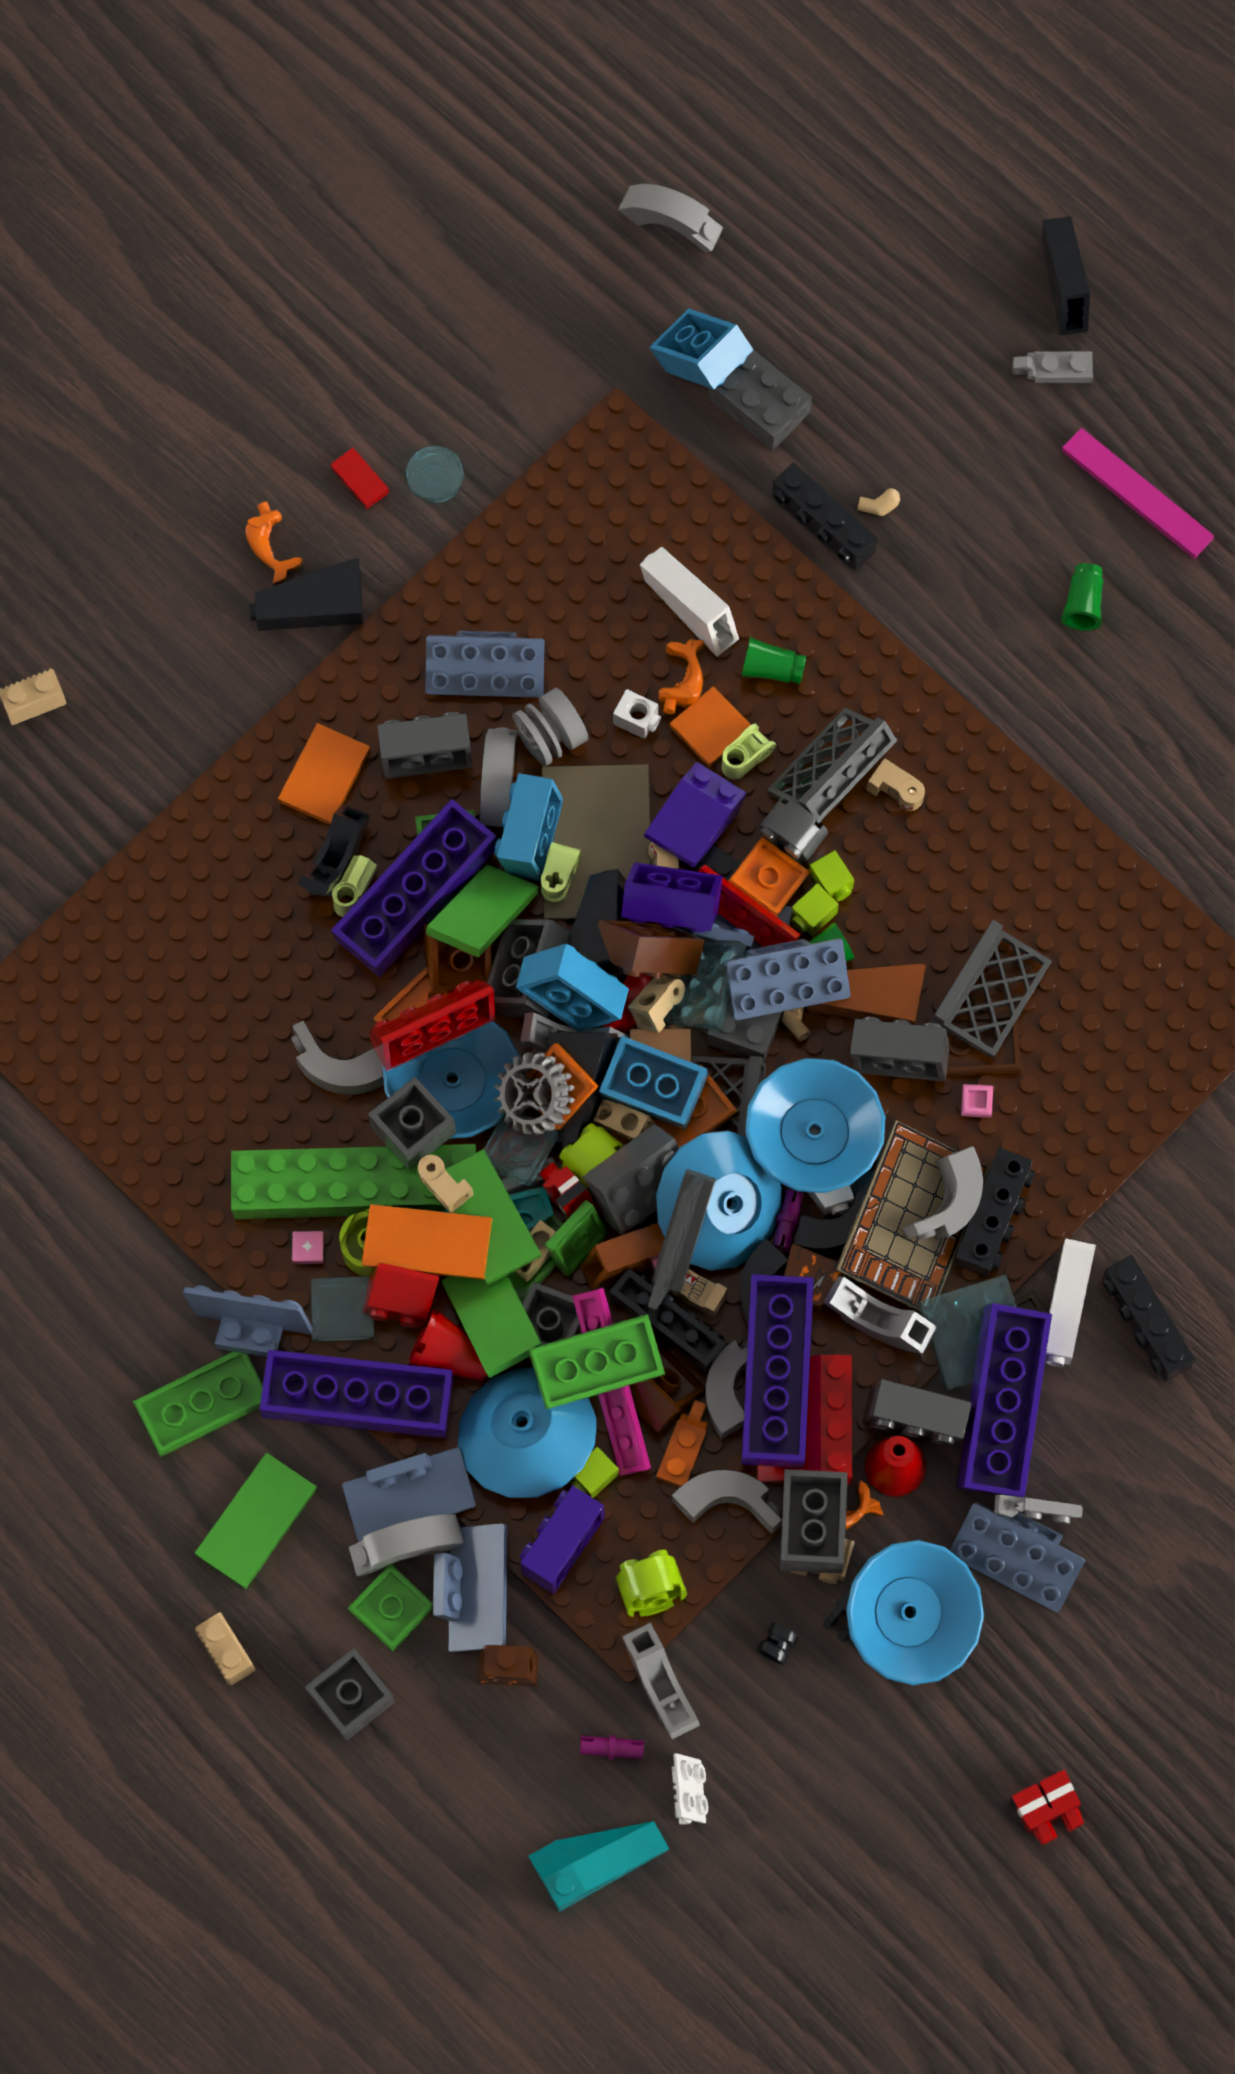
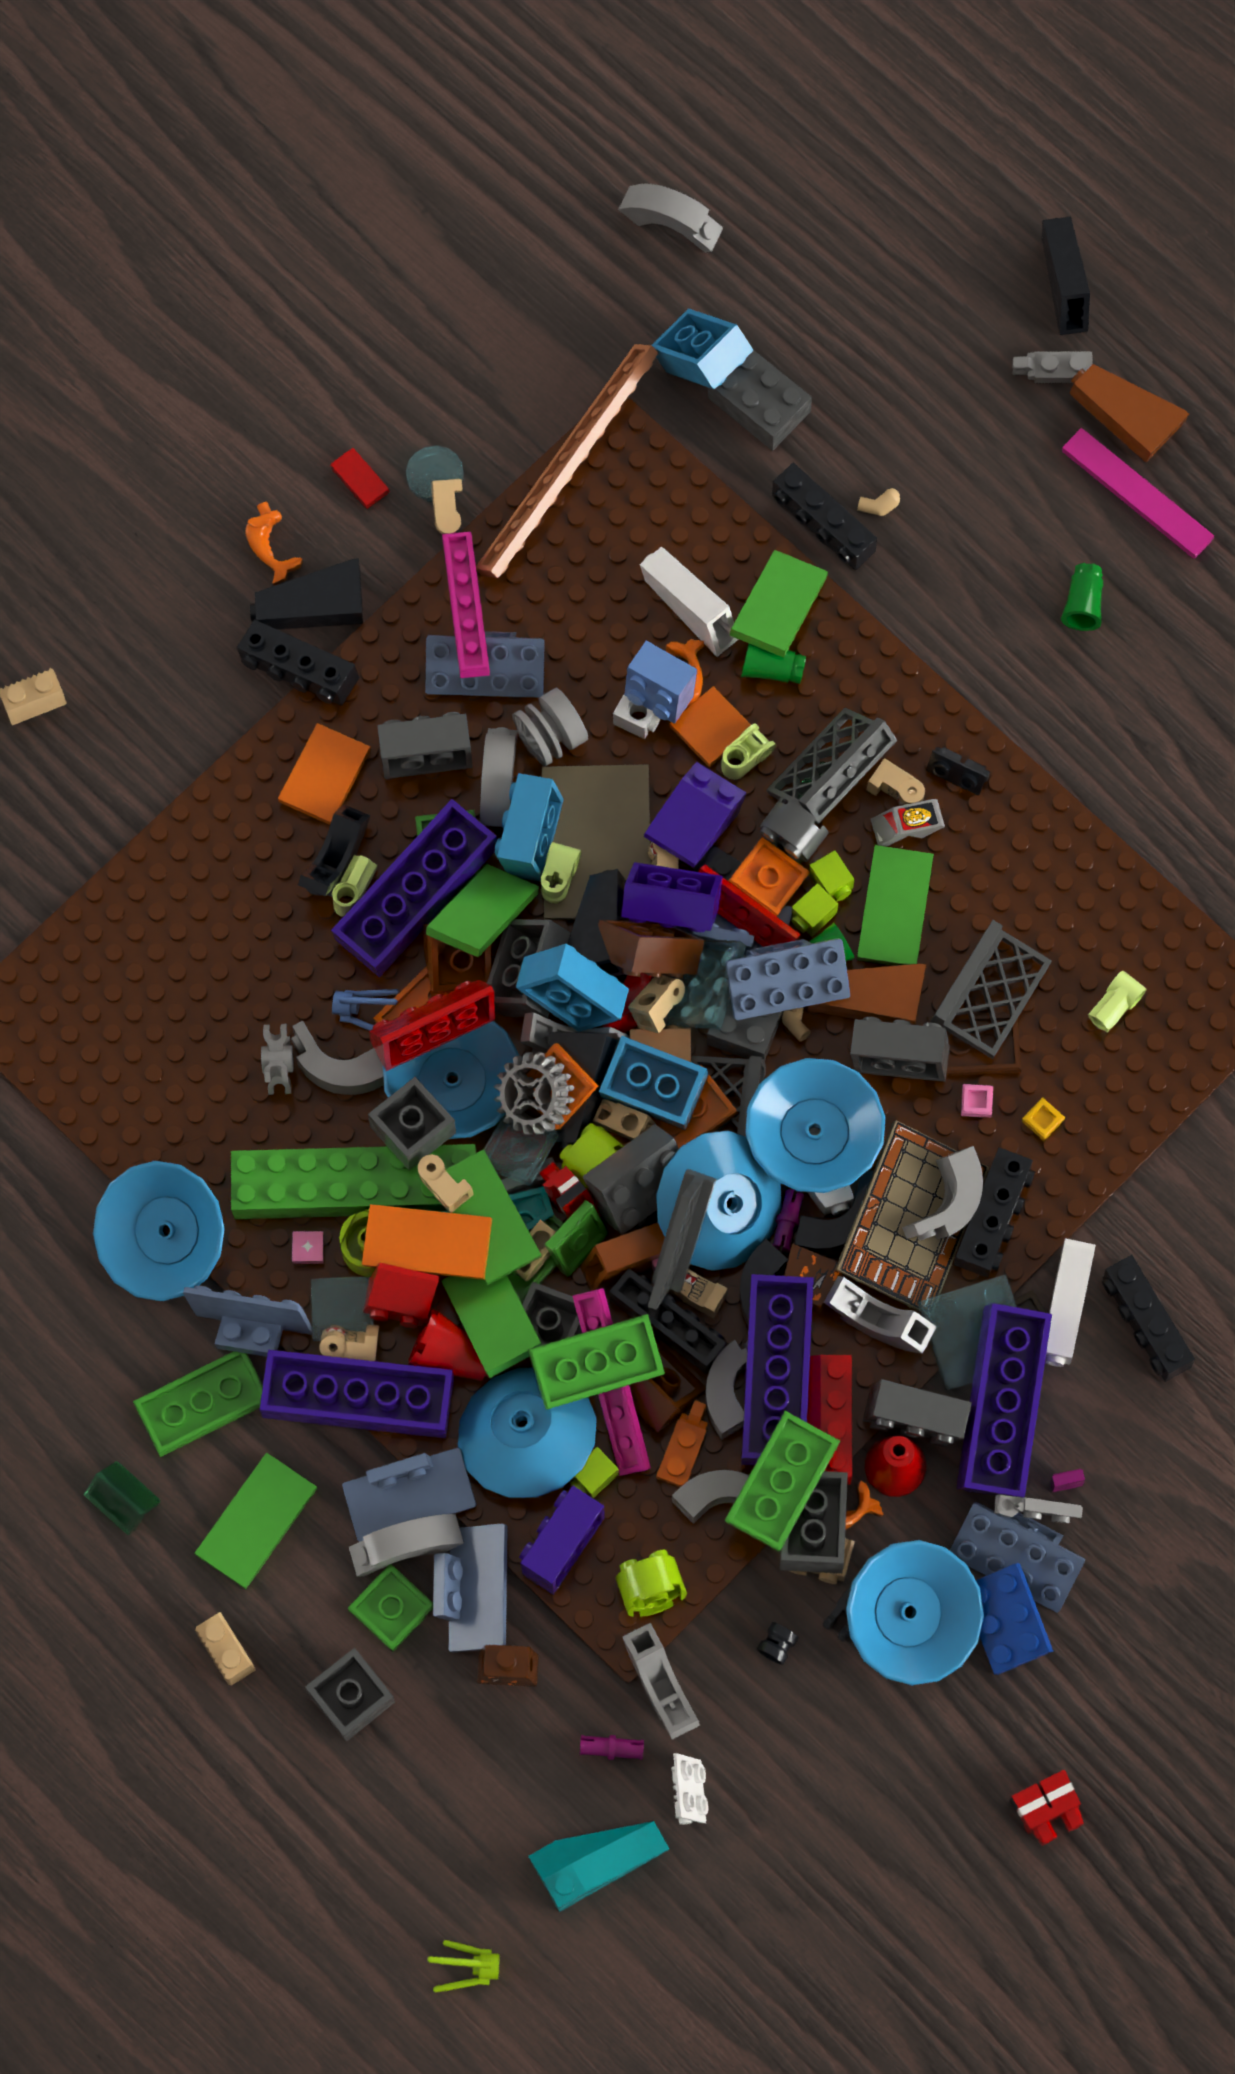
(121, 1497): none -> clear green panel
(132, 1236): none -> dark azure dish
(277, 1059): none -> light grey pin
(297, 663): none -> black brick
(348, 1003): none -> medium blue plant
(350, 1344): none -> tan leg
(444, 507): none -> tan leg
(465, 605): none -> dark pink tile
(484, 1965): none -> lime plant
(565, 462): none -> nougat plate
(660, 682): none -> medium blue brick
(778, 603): none -> bright green tile
(782, 1481): none -> bright green tile
(895, 906): none -> bright green tile
(911, 819): none -> slope
(947, 766): none -> black hinge
(1011, 1621): none -> blue plate
(1043, 1119): none -> yellow tile
(1067, 1480): none -> magenta tile
(1121, 995): none -> yellowish green piece
(1128, 411): none -> dark orange slope

